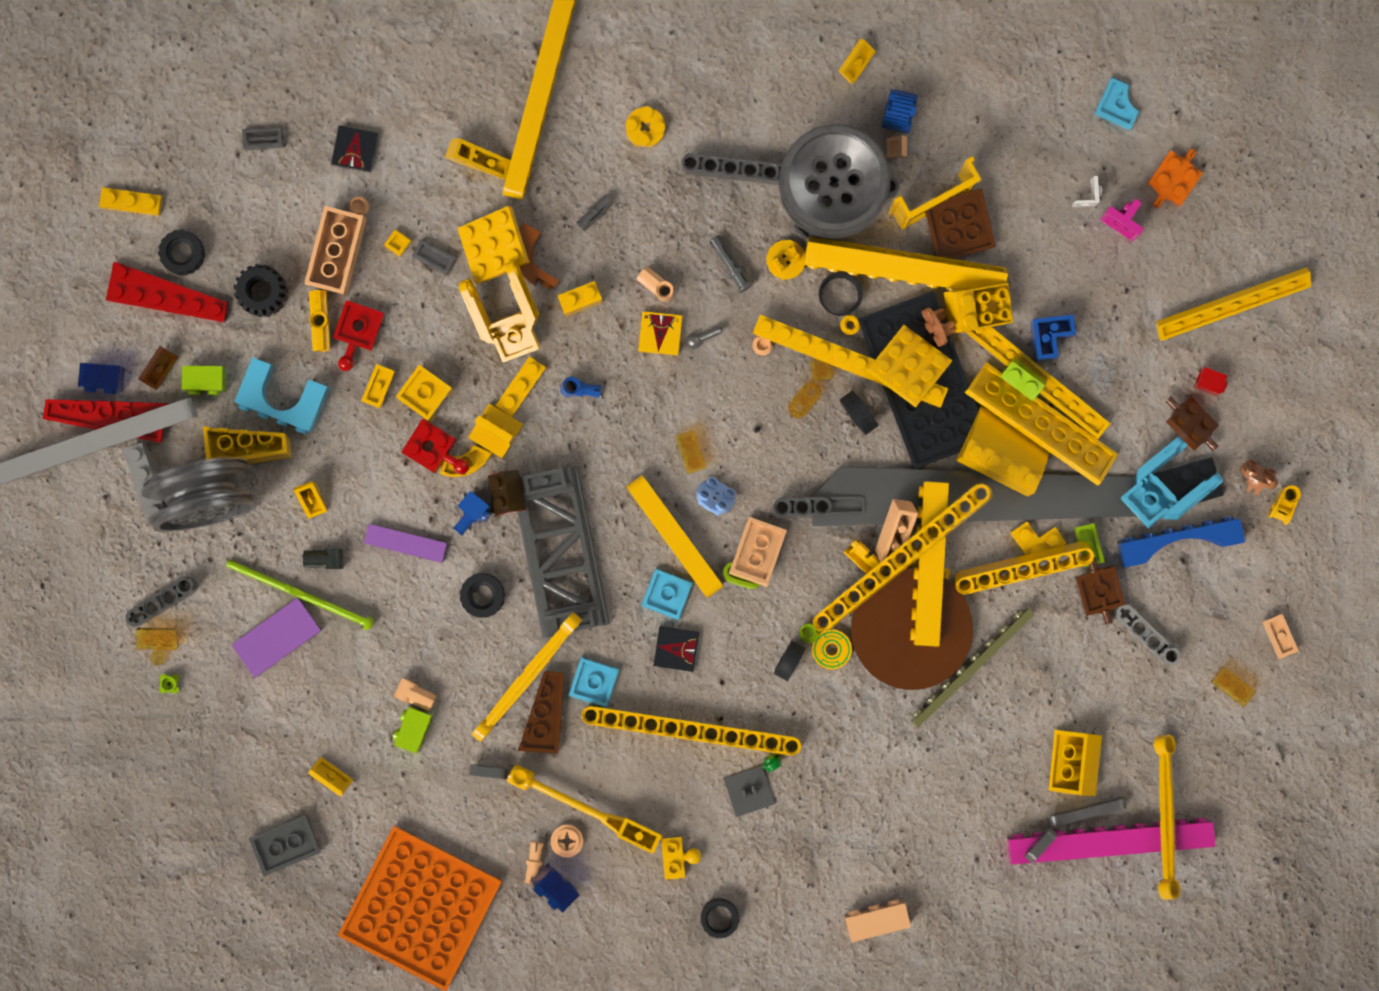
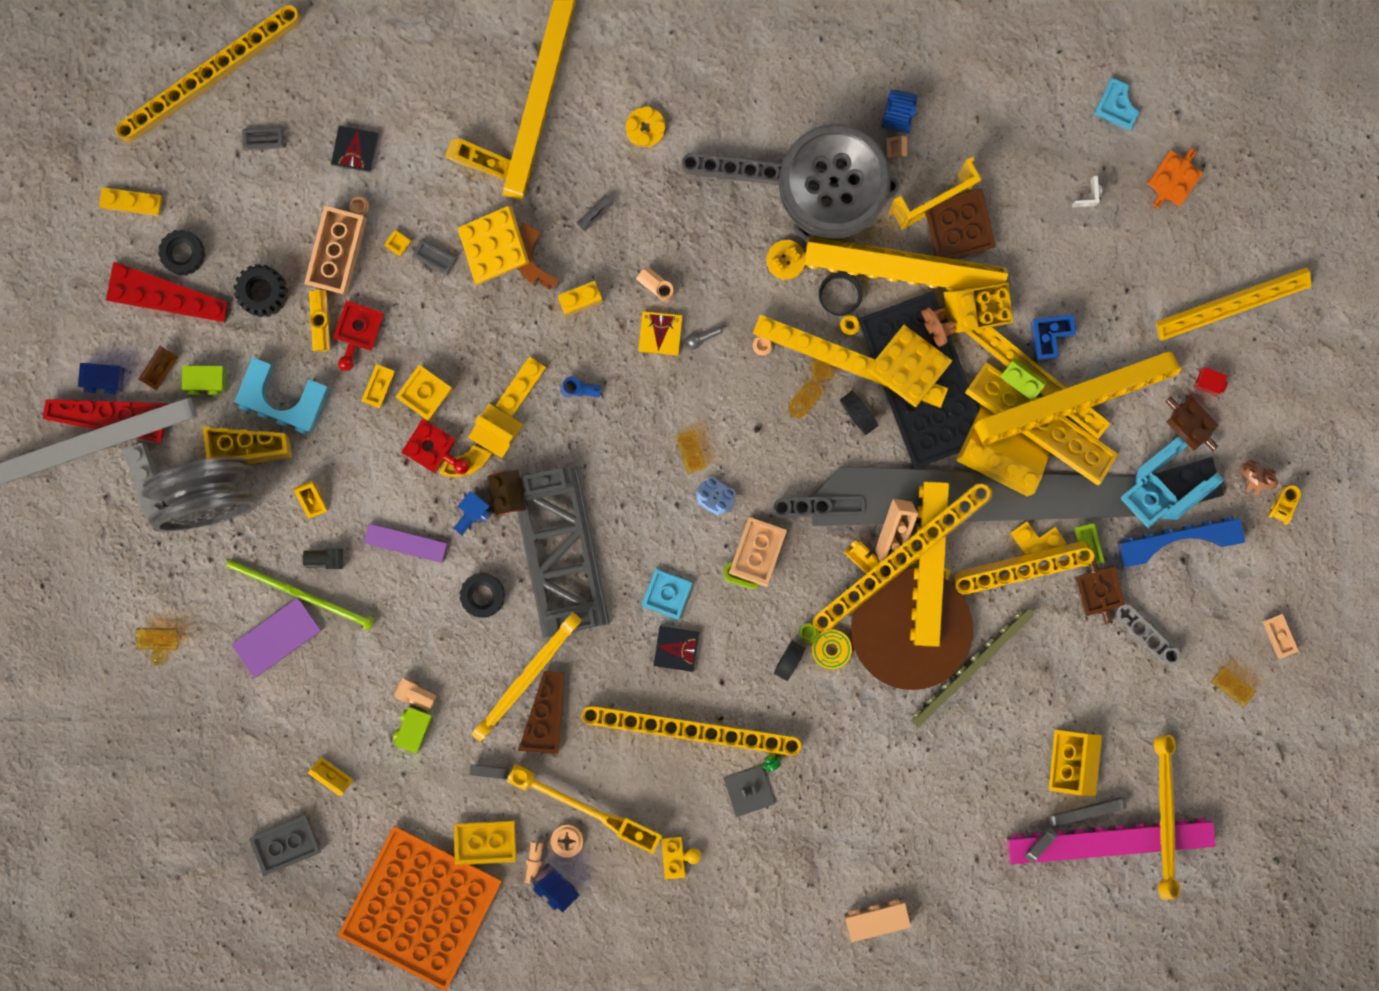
(160, 599): dark grey beam -> none
(164, 687): lime plate -> none
(198, 74): none -> yellow beam
(484, 842): none -> yellow tile
(510, 334): yellow plate -> none
(594, 682): medium azure tile -> none
(674, 536): yellow beam -> none
(719, 933): black tyre -> none
(735, 271): dark grey pin -> none
(856, 61): yellow plate -> none
(1077, 398): none -> yellow beam
(1121, 220): dark pink bracket -> none

